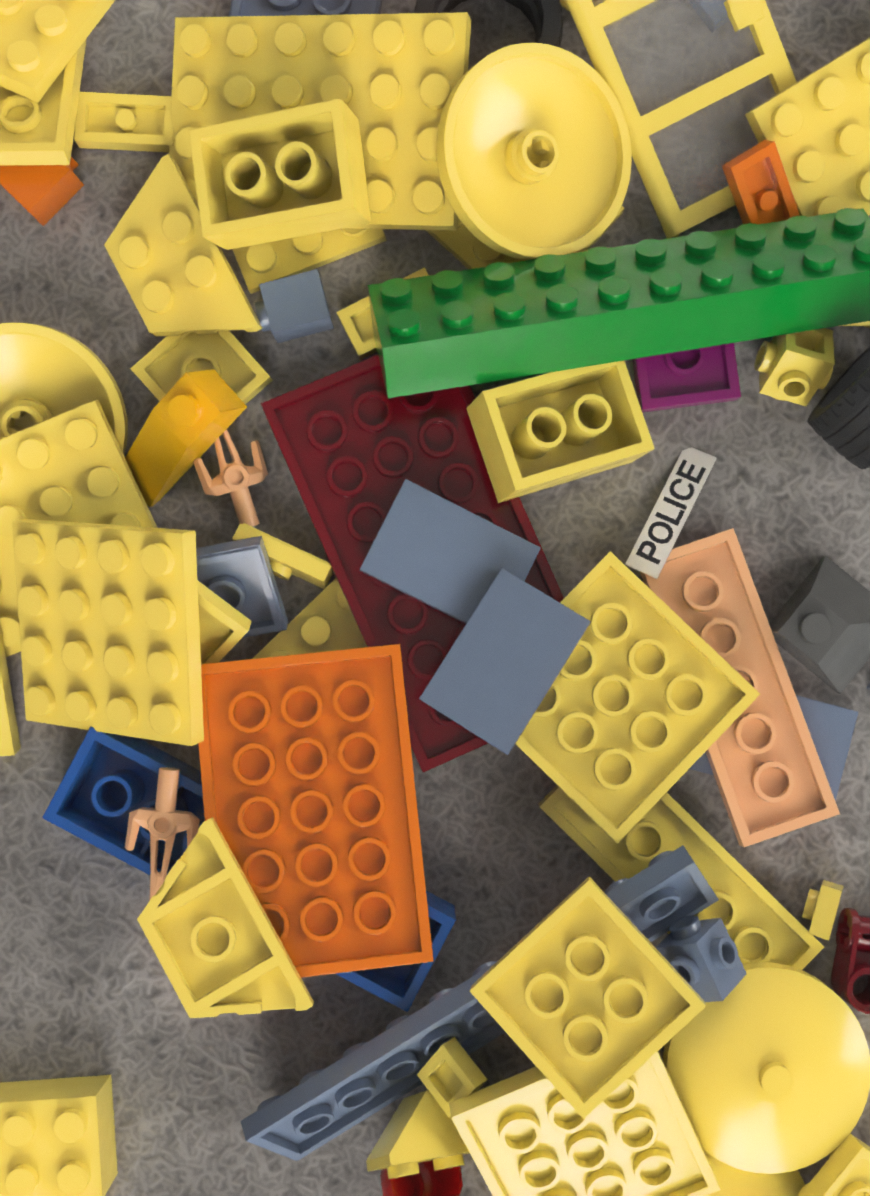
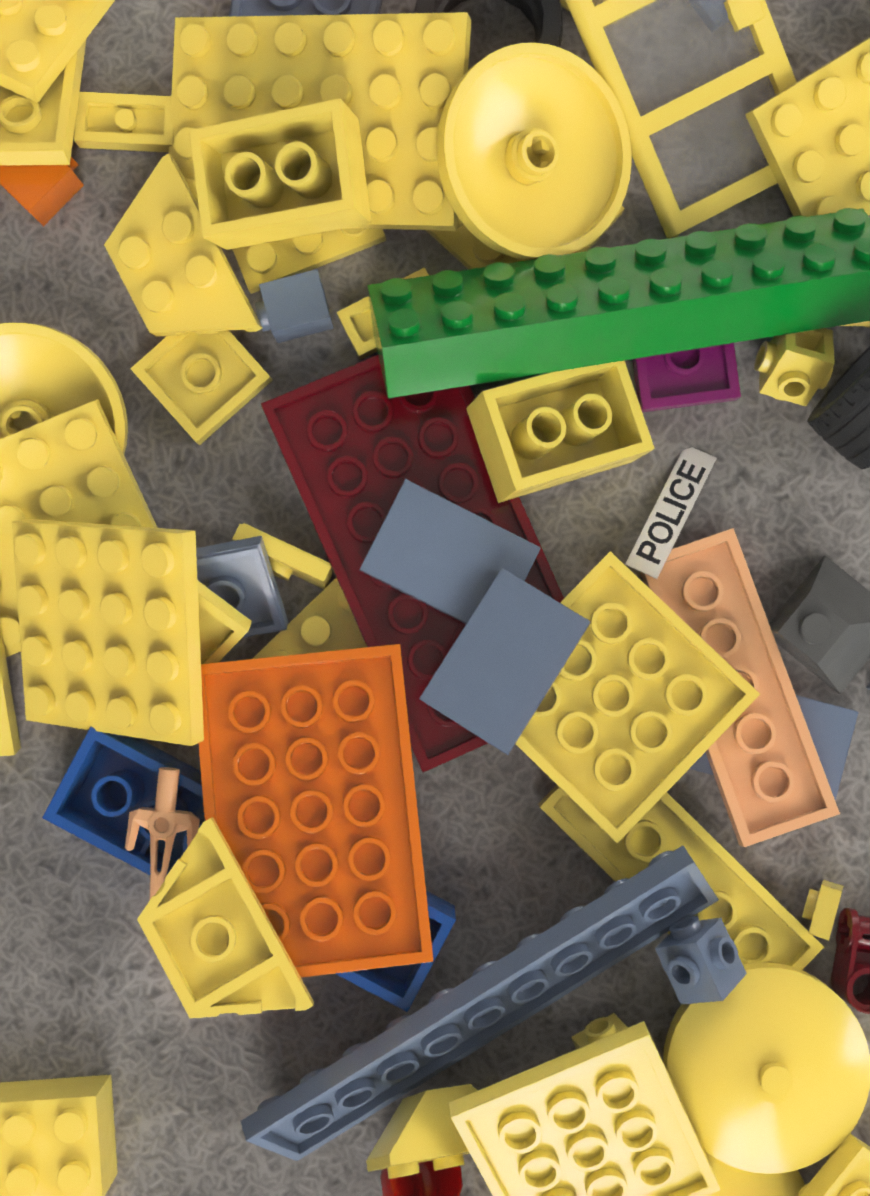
(181, 430): yellow slope -> none
(235, 478): light nougat piece -> none
(451, 1074): light yellow plate -> none
(587, 997): light yellow plate -> none
(760, 185): orange plate -> none

